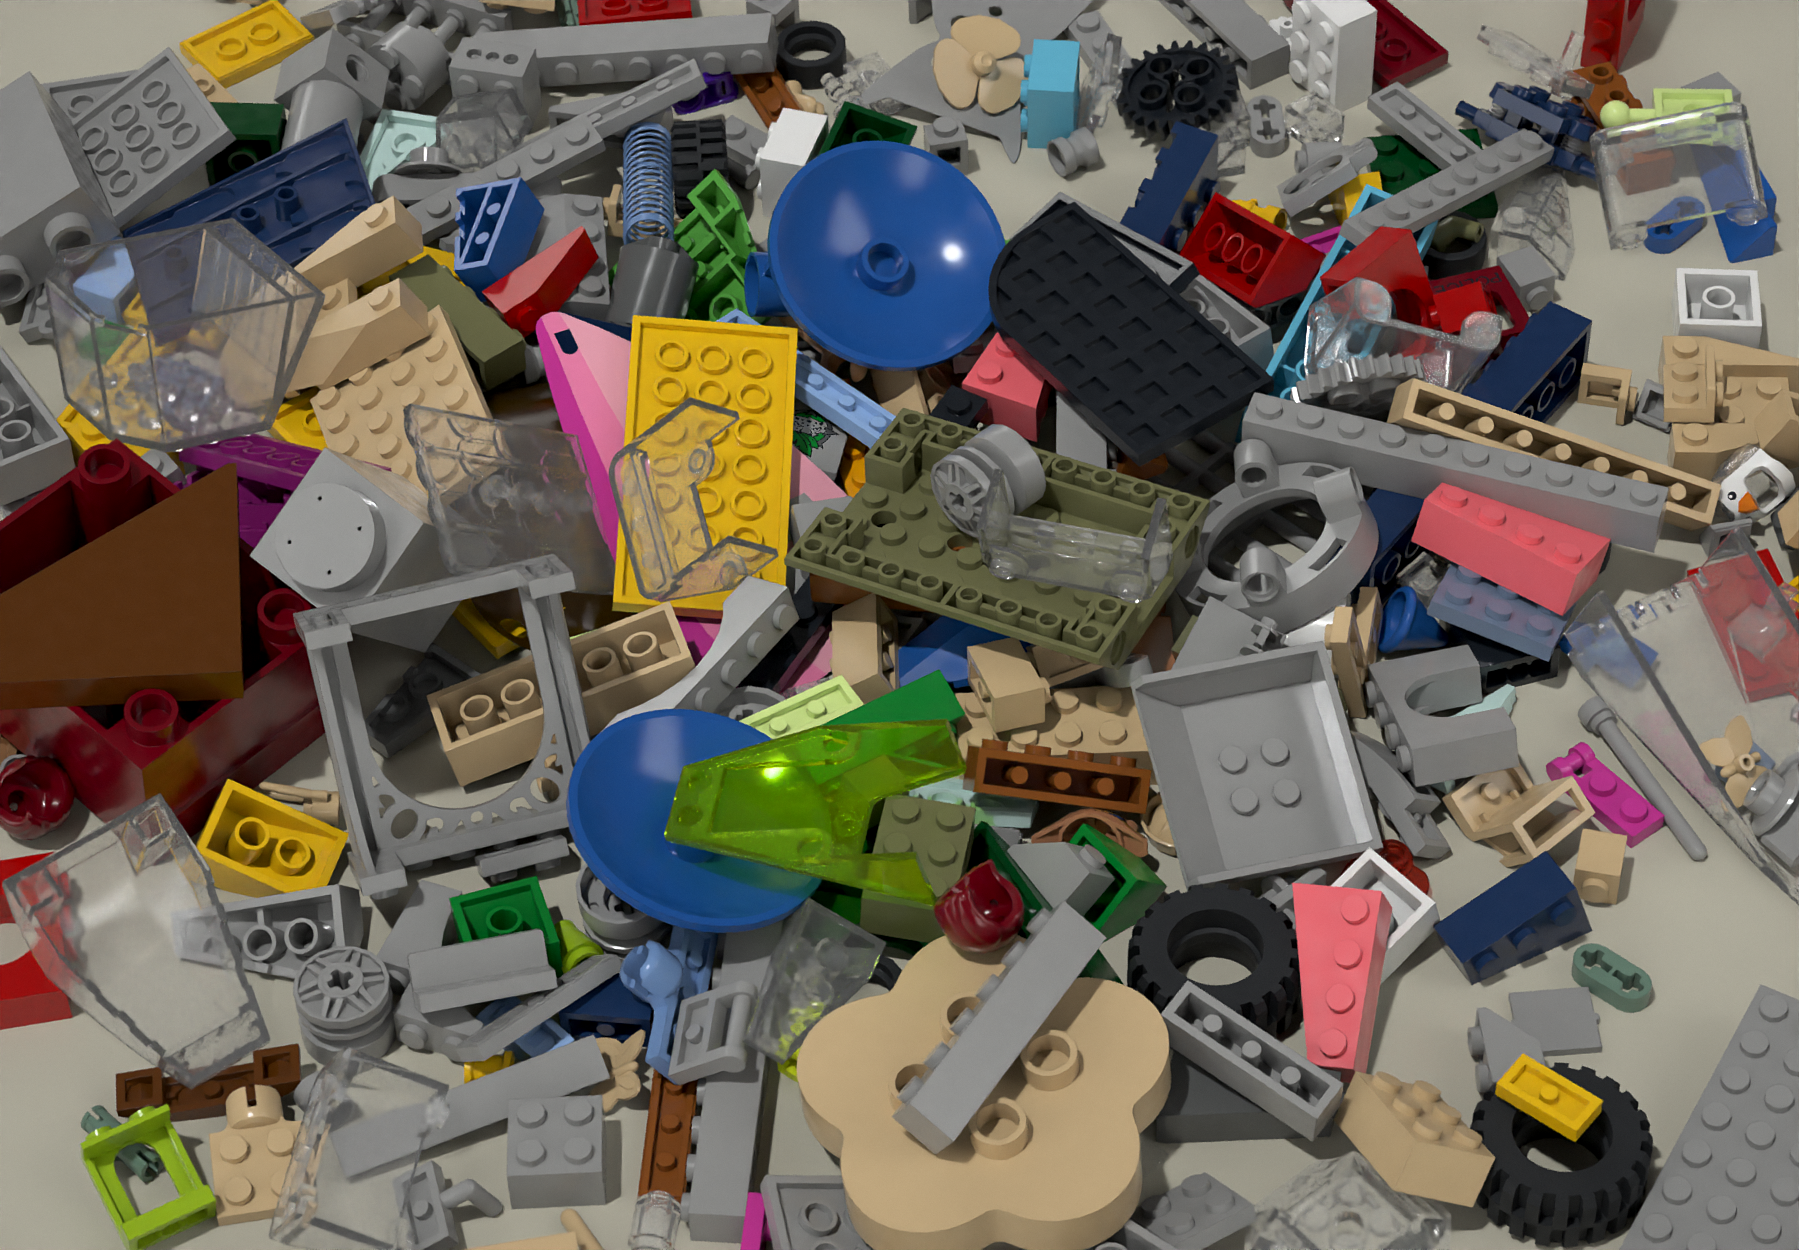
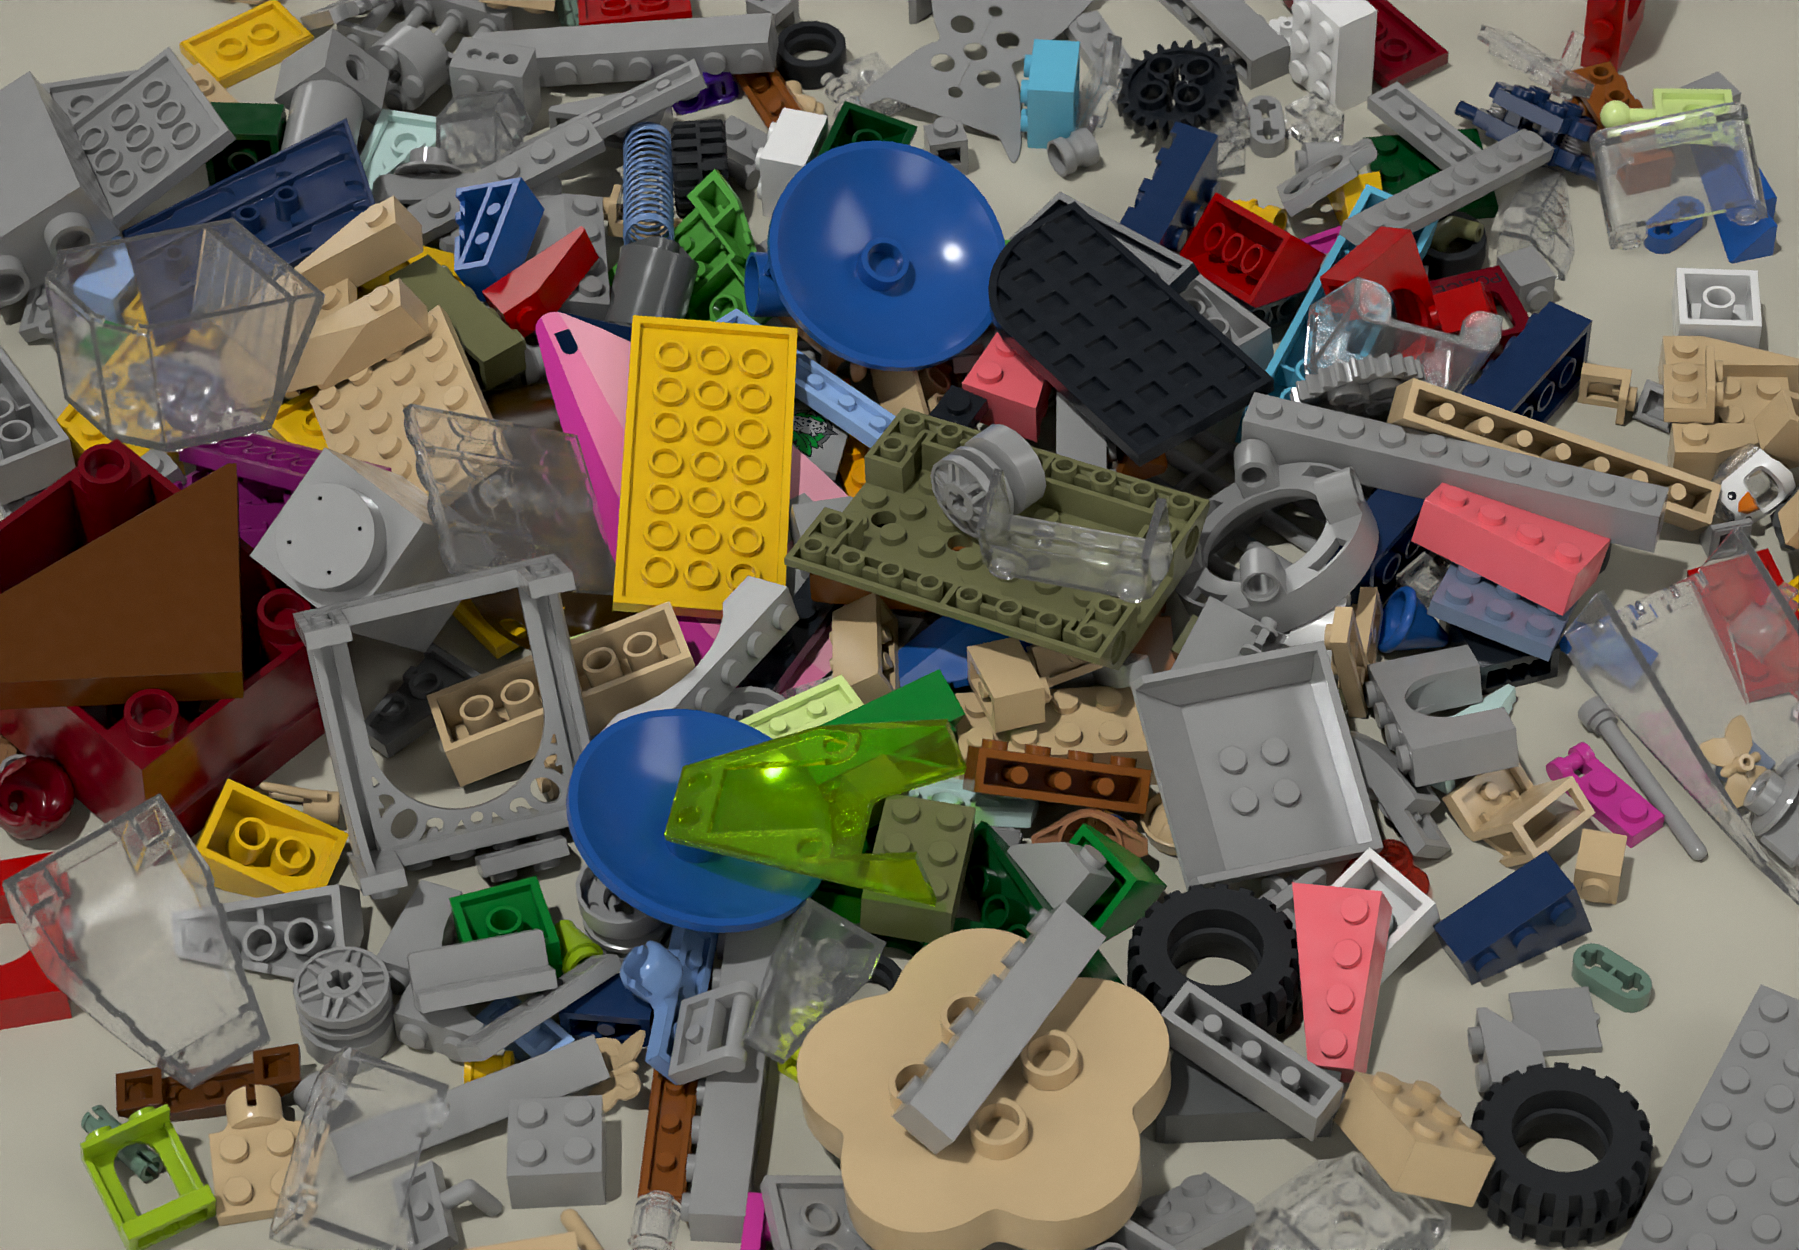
(663, 512): clear windscreen -> none
(972, 58): tan piece -> none
(981, 910): dark red piece -> none
(1548, 1097): yellow plate -> none

